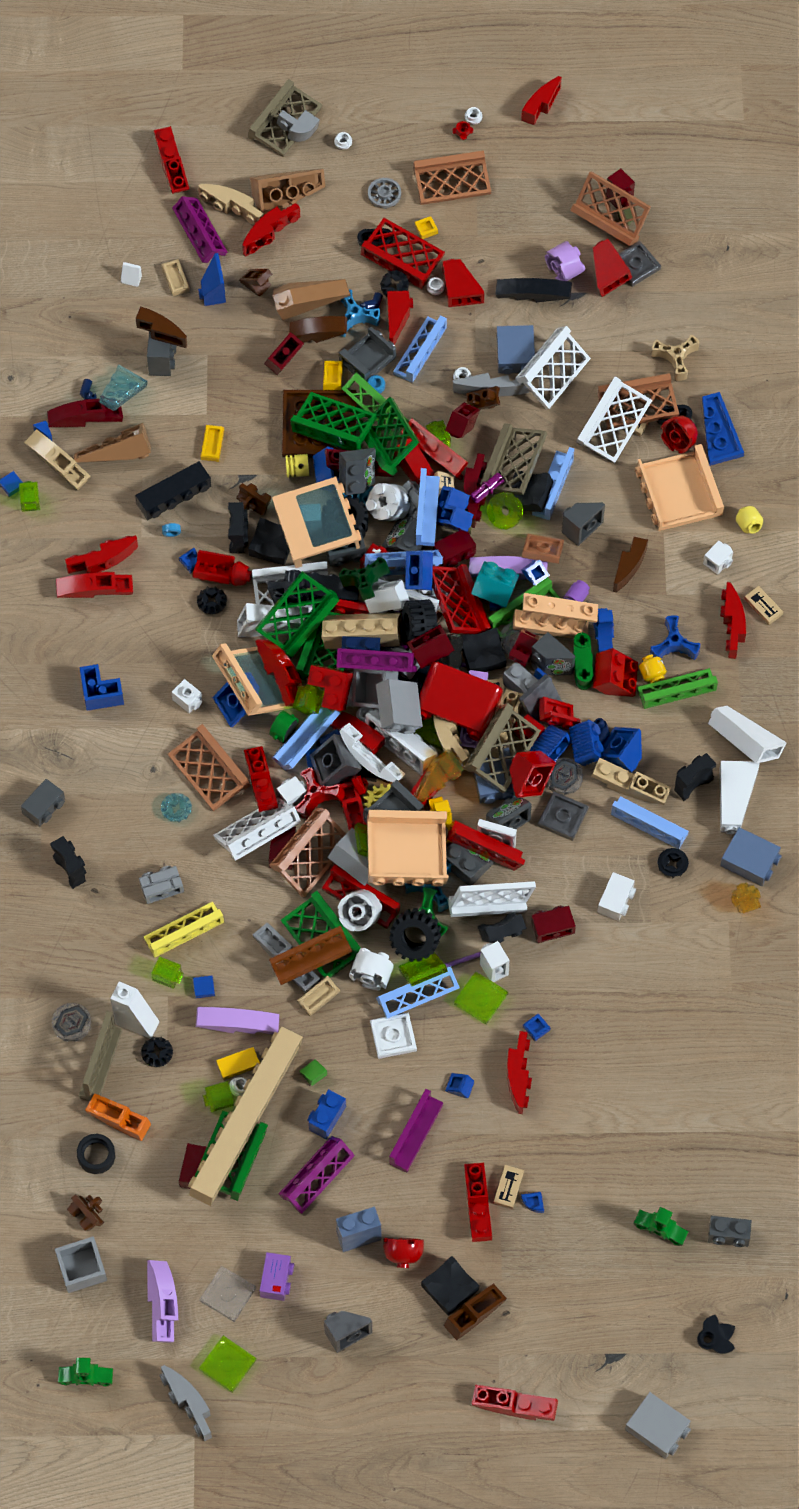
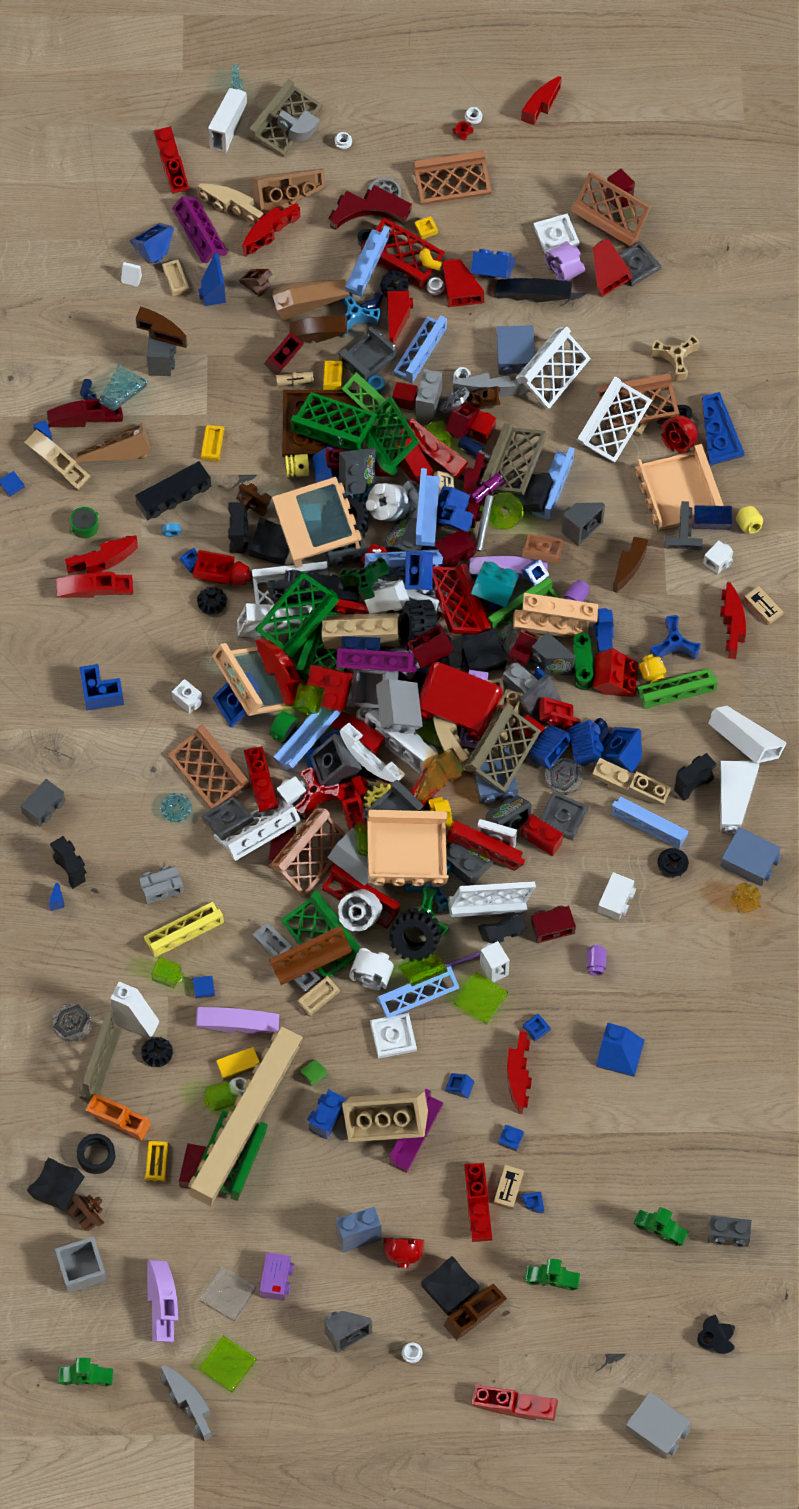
(29, 496): clear neon green brick -> none
(56, 900): none -> blue slope
(56, 1184): none -> black brick
(84, 522): none -> piece
(154, 242): none -> blue slope
(155, 1177): none -> yellow tile
(226, 120): none -> white slope
(227, 818): none -> flat silver tile
(237, 83): none -> clear light blue plate
(282, 379): none -> tan pin
(311, 1169): magenta fence -> none
(367, 261): none -> light blue fence
(377, 203): none -> dark red arch
(385, 1116): none -> tan slope
(405, 395): none -> red panel
(412, 1352): none -> white plate
(427, 260): none -> yellow arm
(428, 397): none -> light grey brick
(454, 400): none -> light grey wheel
(472, 448): none -> dark blue piece
(483, 427): none -> red brick
(484, 522): none -> light grey bar
(492, 264): none -> blue slope
(511, 1137): none -> blue plate
(530, 773): red slope -> none
(542, 834): none -> red brick
(552, 1275): none -> green piece
(555, 231): none -> white plate
(596, 960): none -> medium lavender brick
(620, 1050): none -> blue slope
(683, 541): none -> dark grey bracket
(712, 517): none -> clear blue panel

